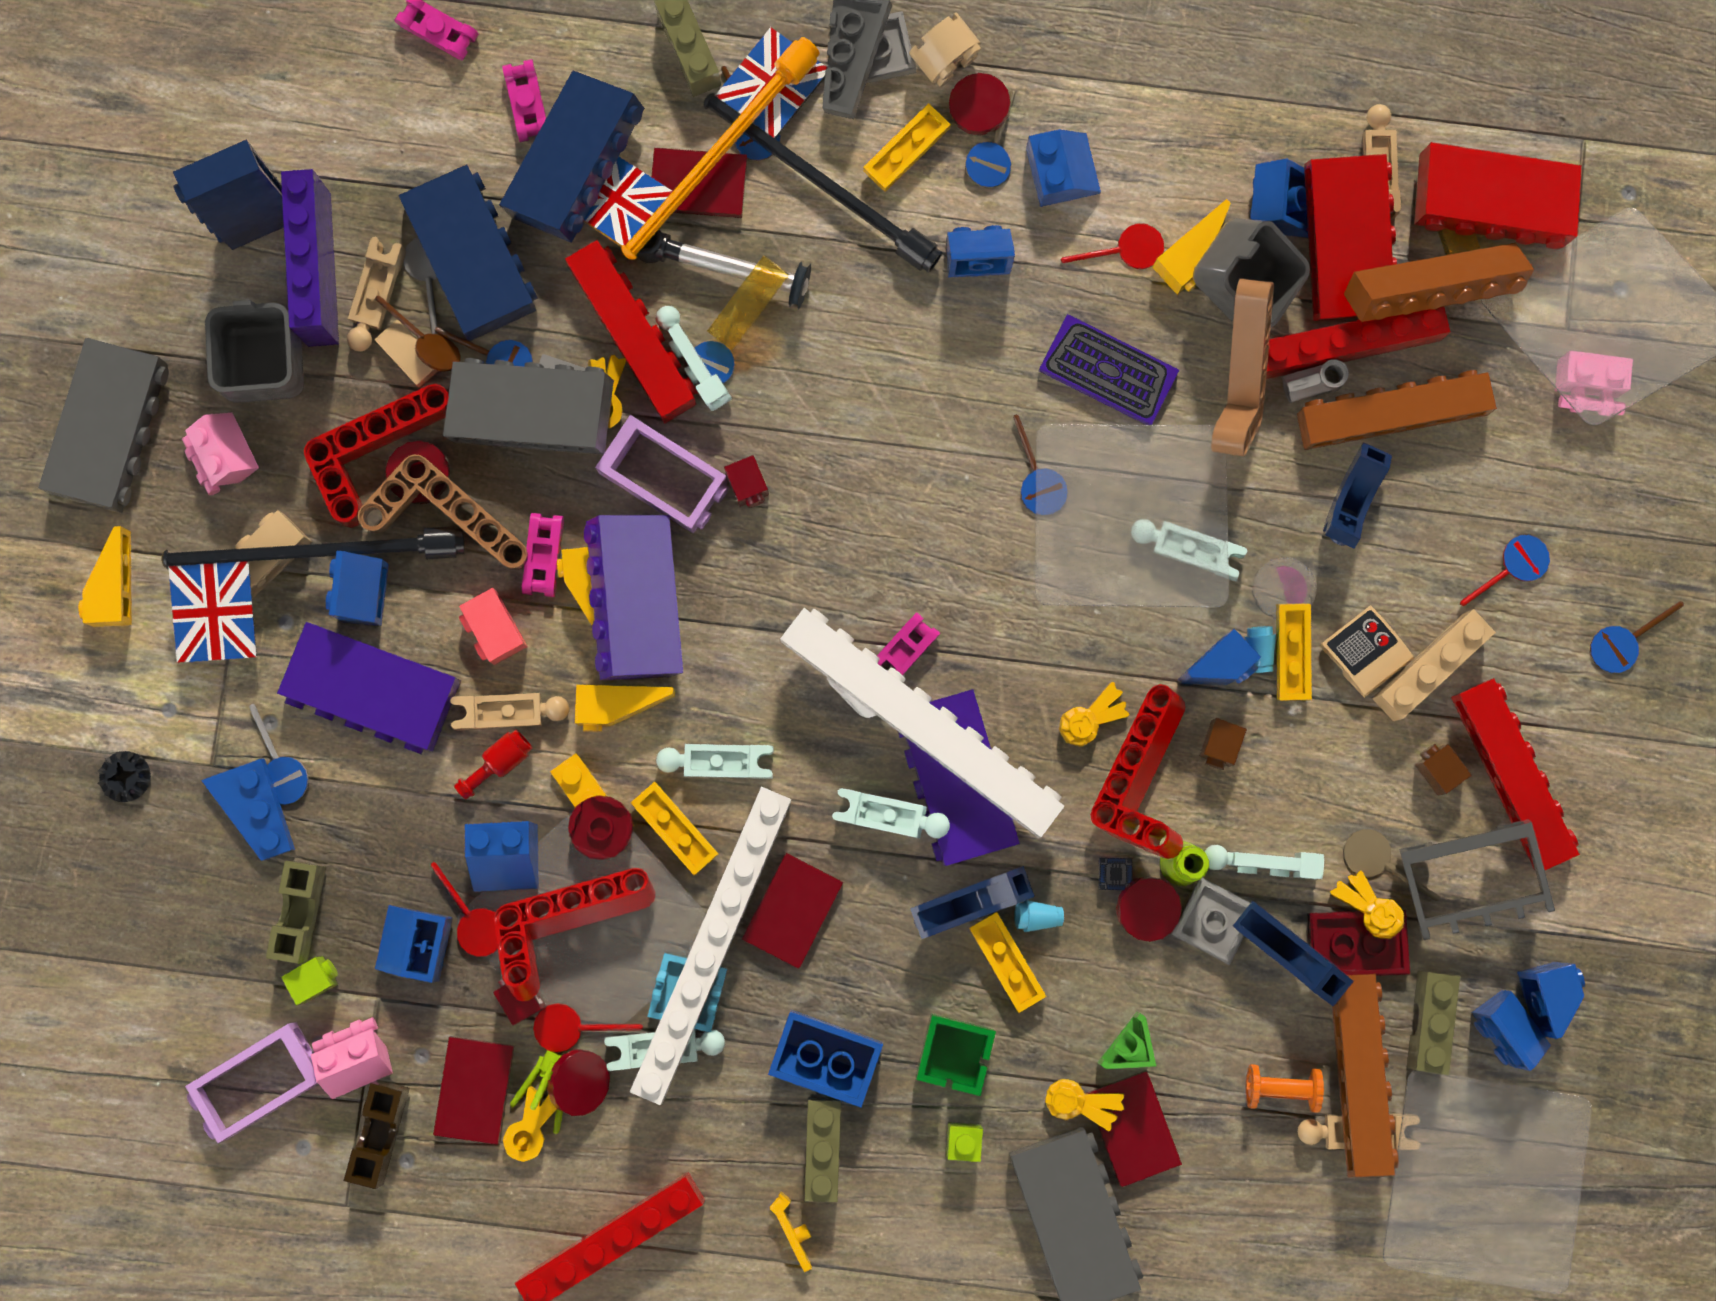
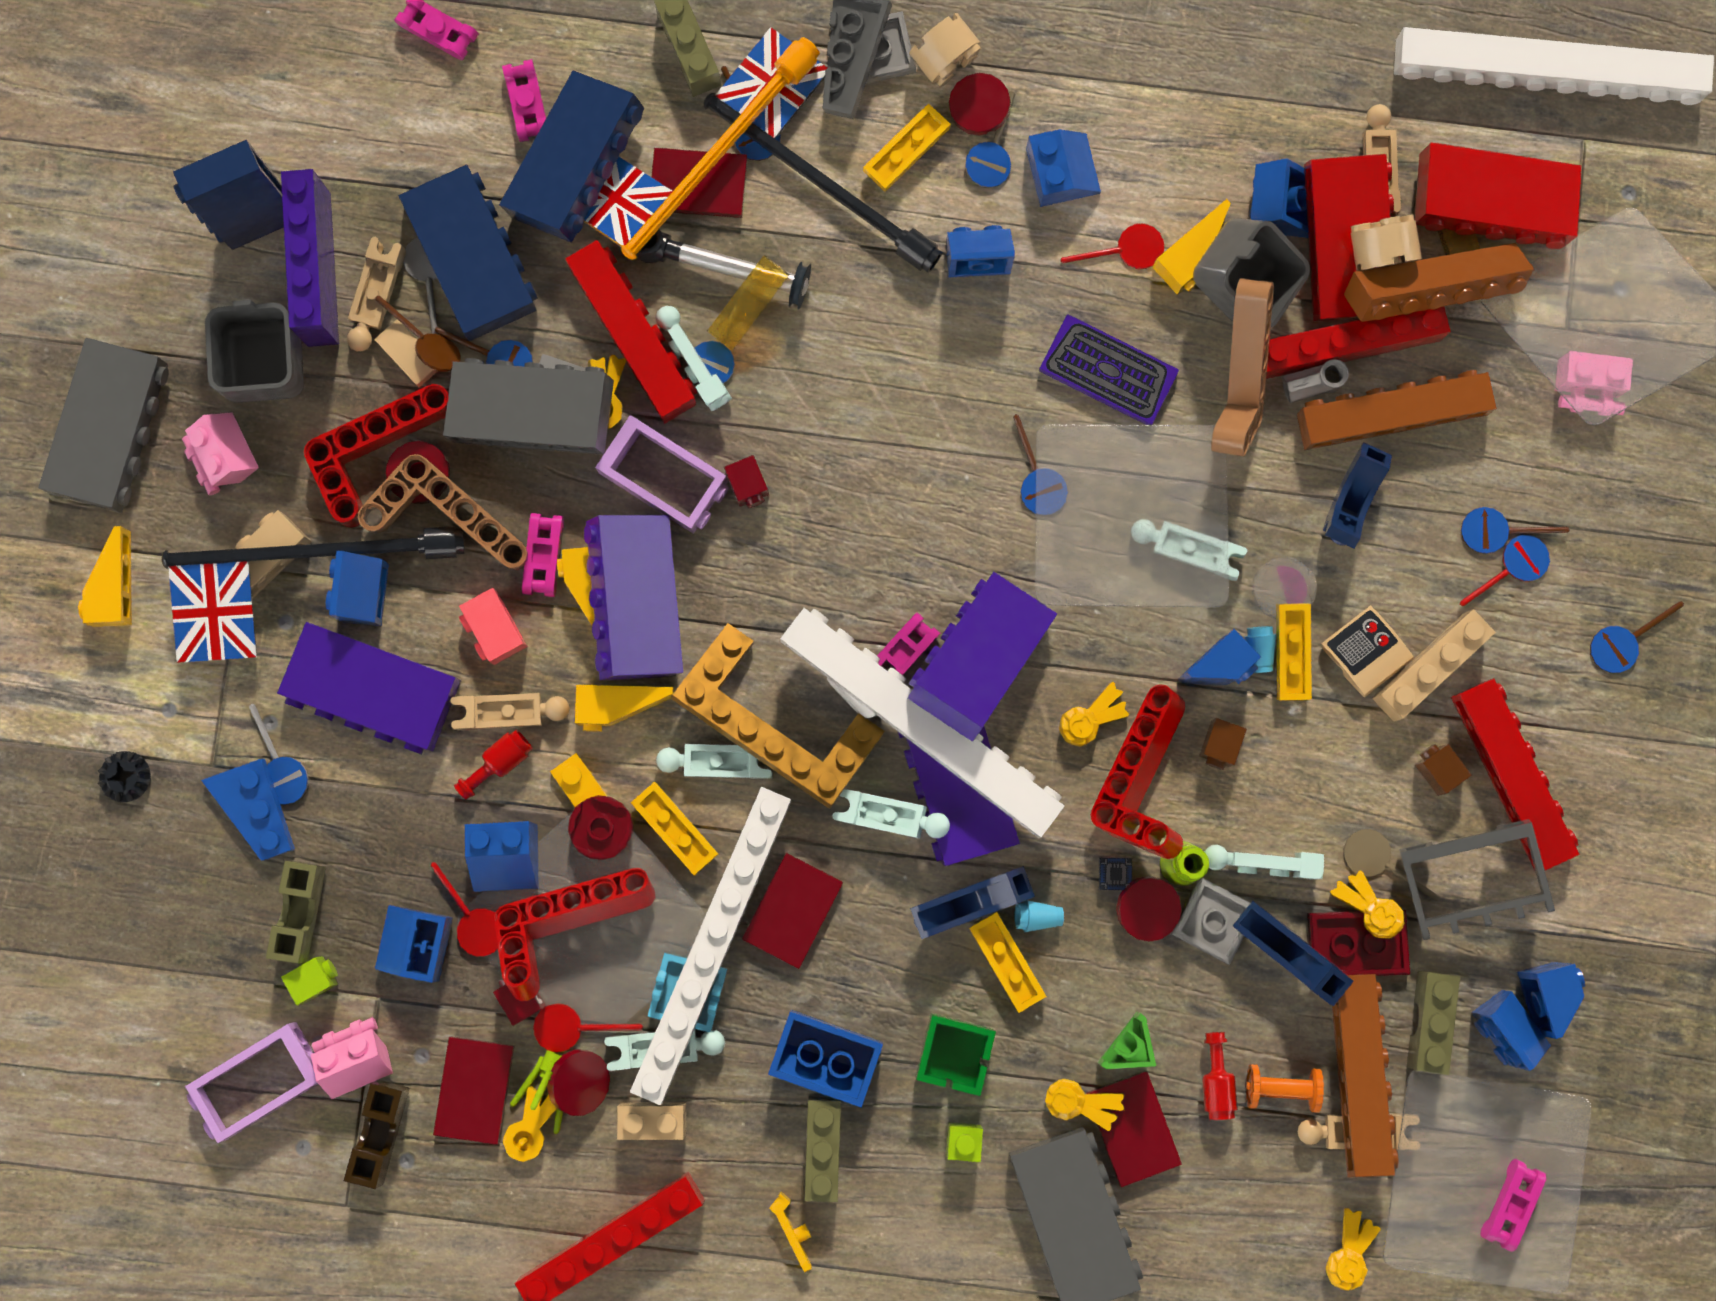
(651, 1121): none -> tan brick
(821, 780): none -> pearl gold plate
(980, 655): none -> dark purple brick
(1219, 1085): none -> red piece
(1347, 1266): none -> yellow piece
(1385, 242): none -> tan brick
(1488, 530): none -> blue piece
(1514, 1205): none -> dark pink plate
(1553, 65): none -> white brick

